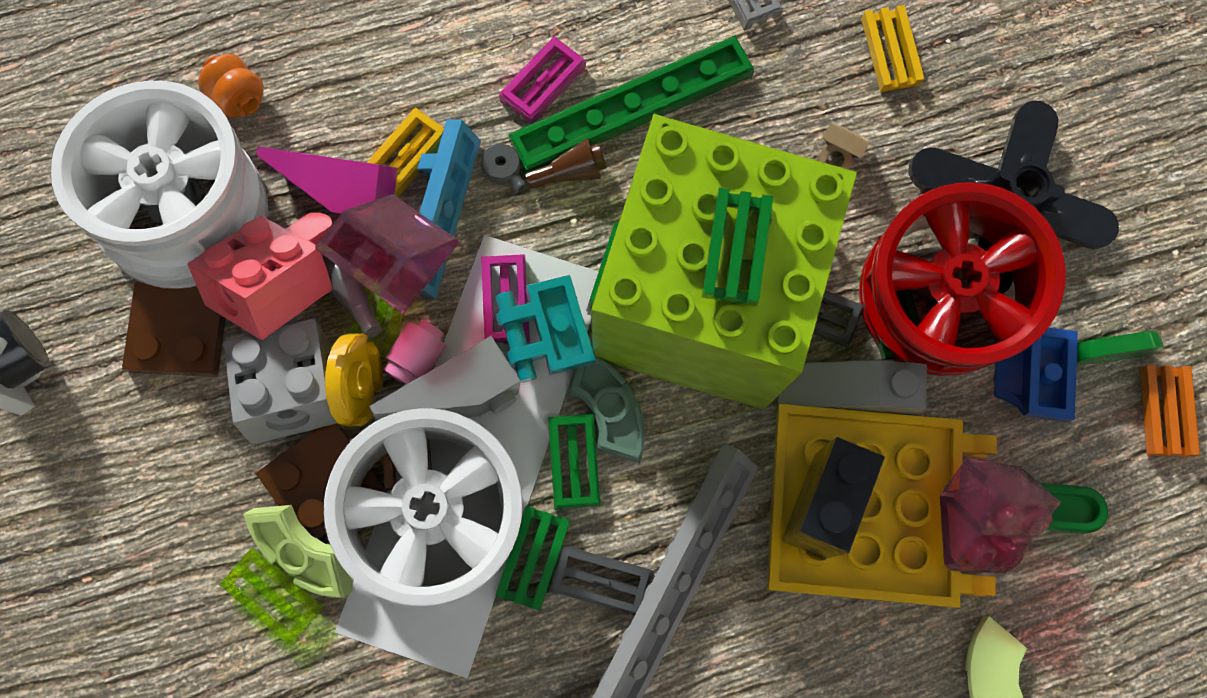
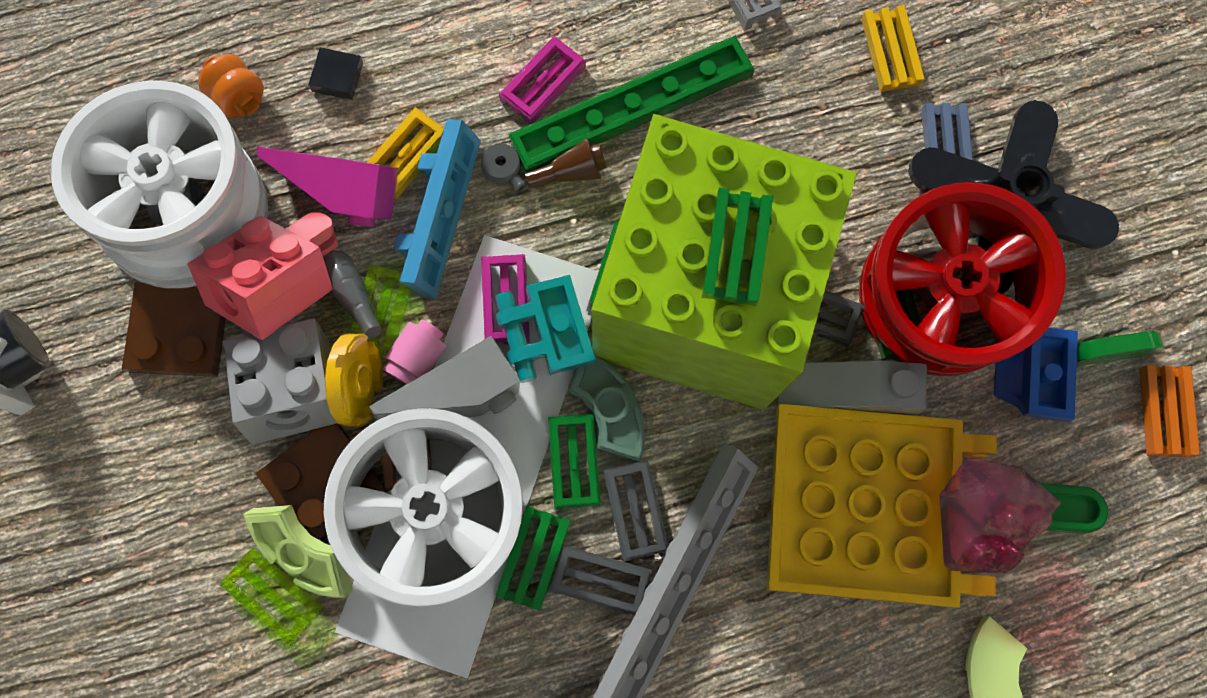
(336, 73): none -> black tile
(388, 249): clear pink slope -> none
(643, 550): none -> dark grey tile
(833, 499): black brick -> none
(844, 141): tan tile -> none
(946, 113): none -> sand blue tile

